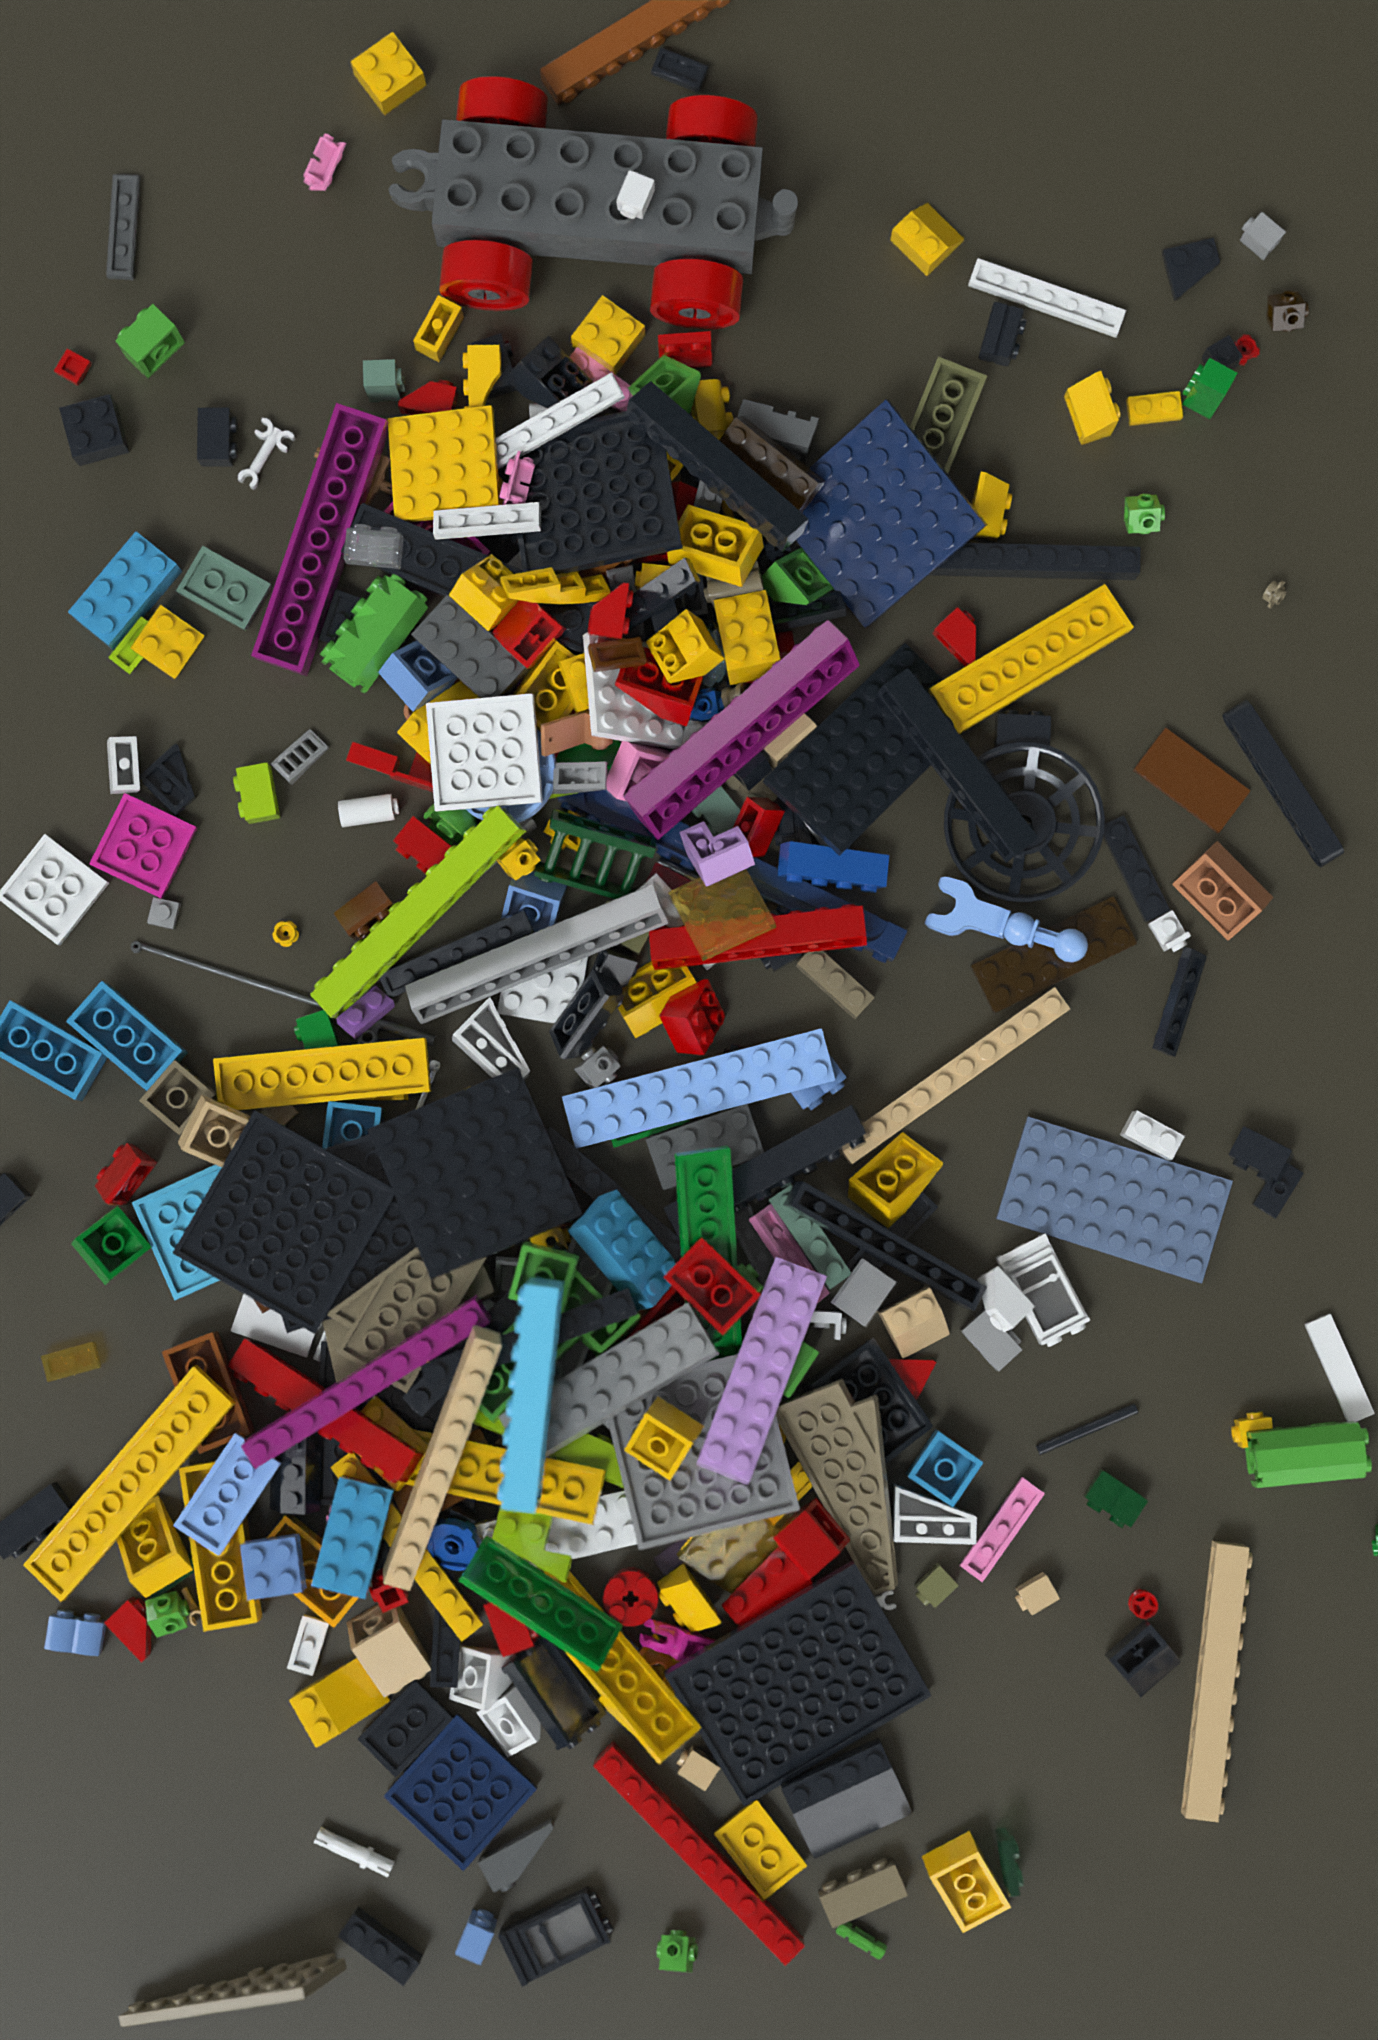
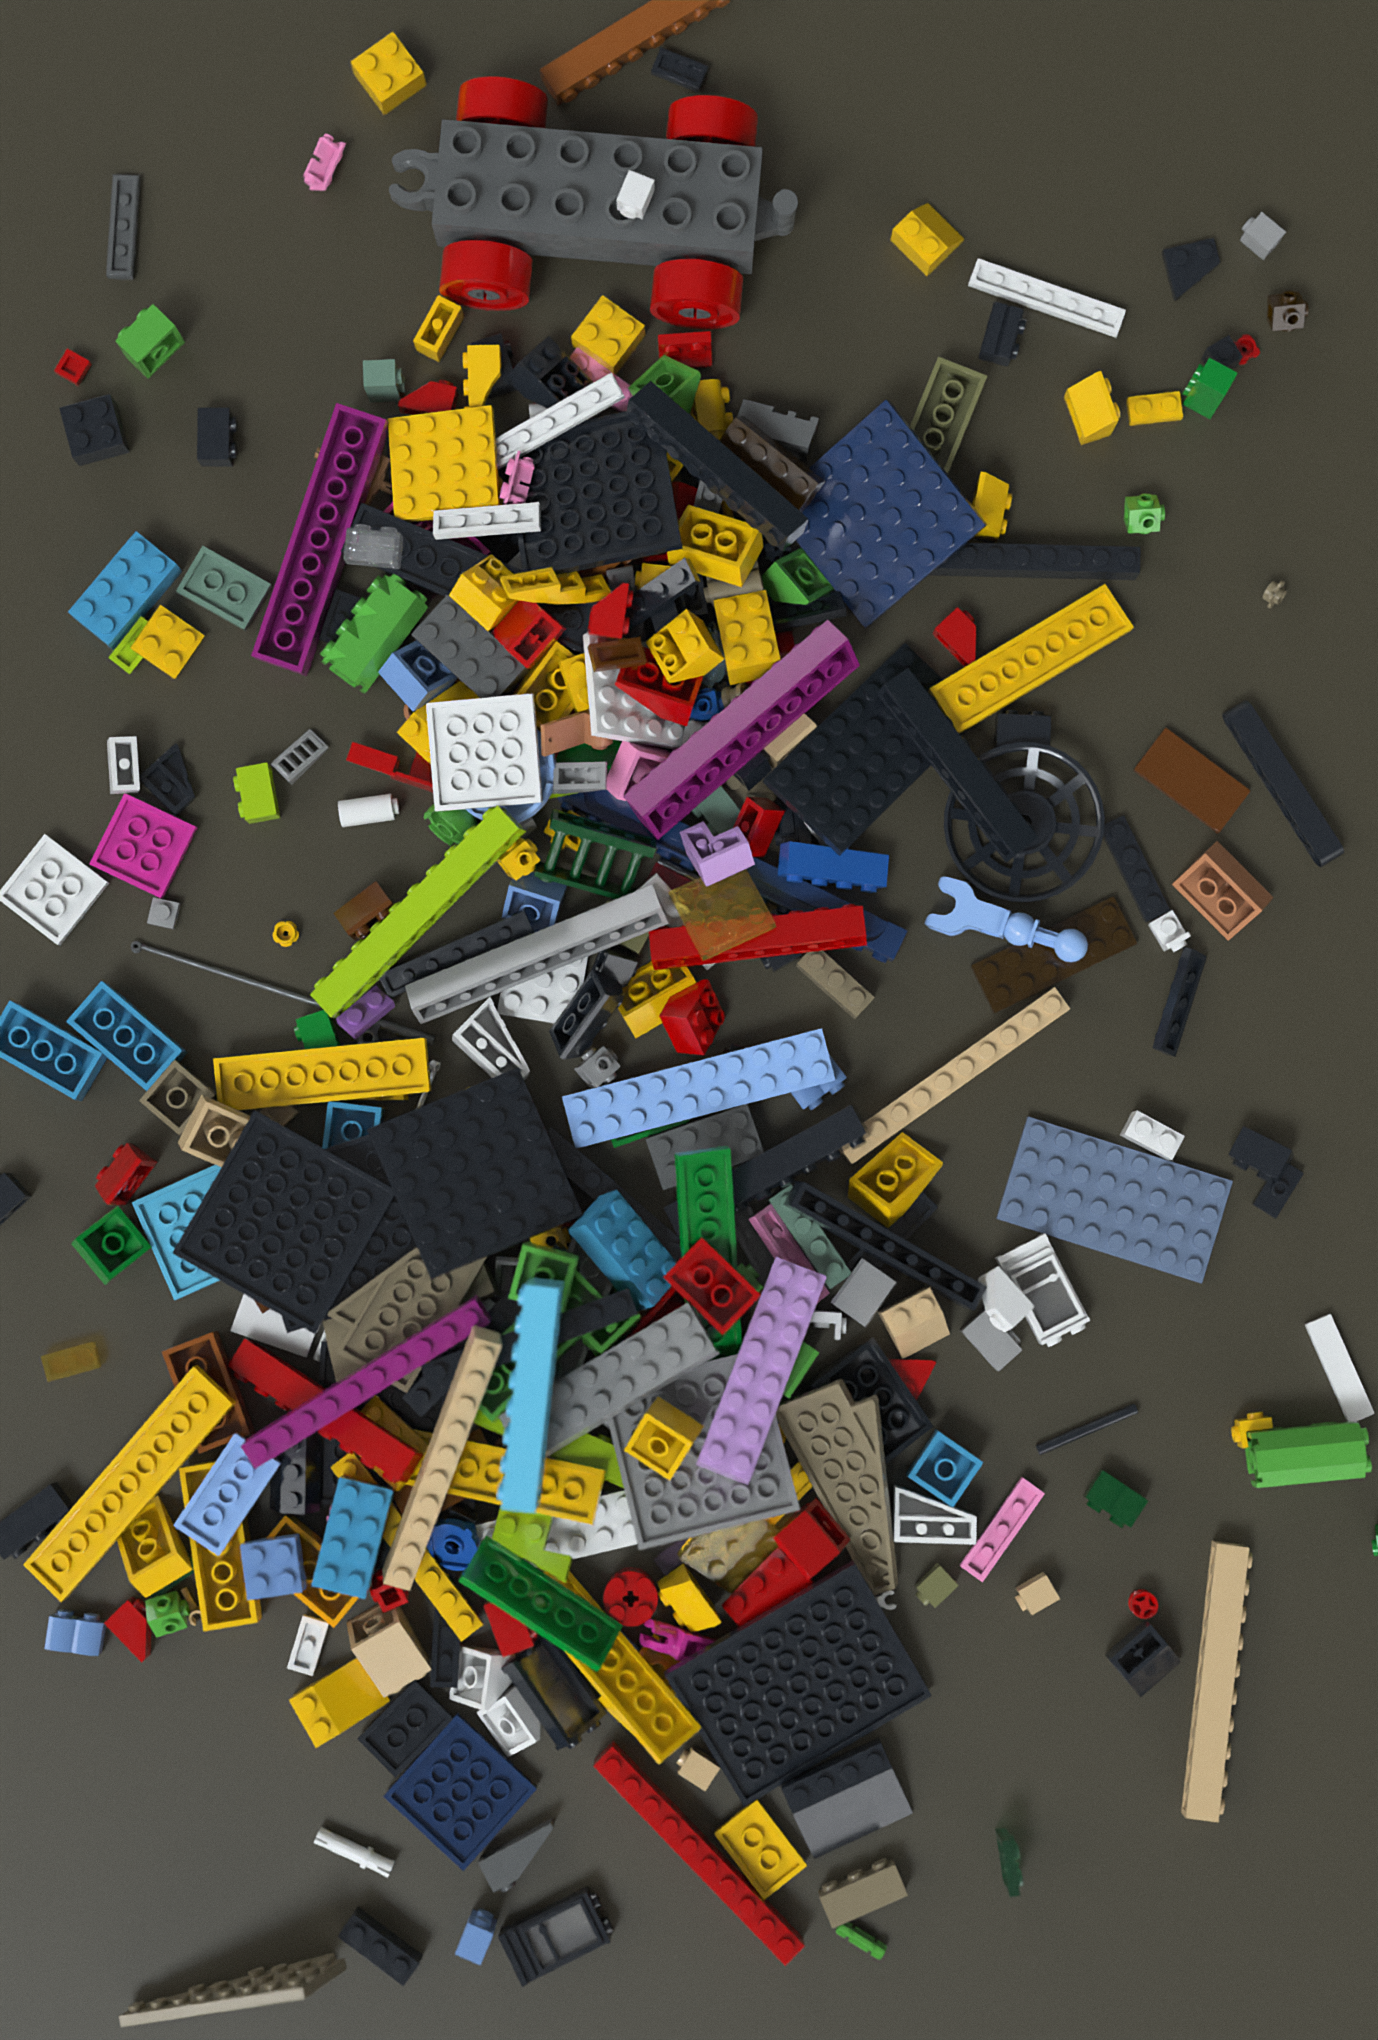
(272, 436): white bar -> none
(421, 844): red brick -> none
(673, 1960): bright green brick -> none
(965, 1881): yellow slope -> none

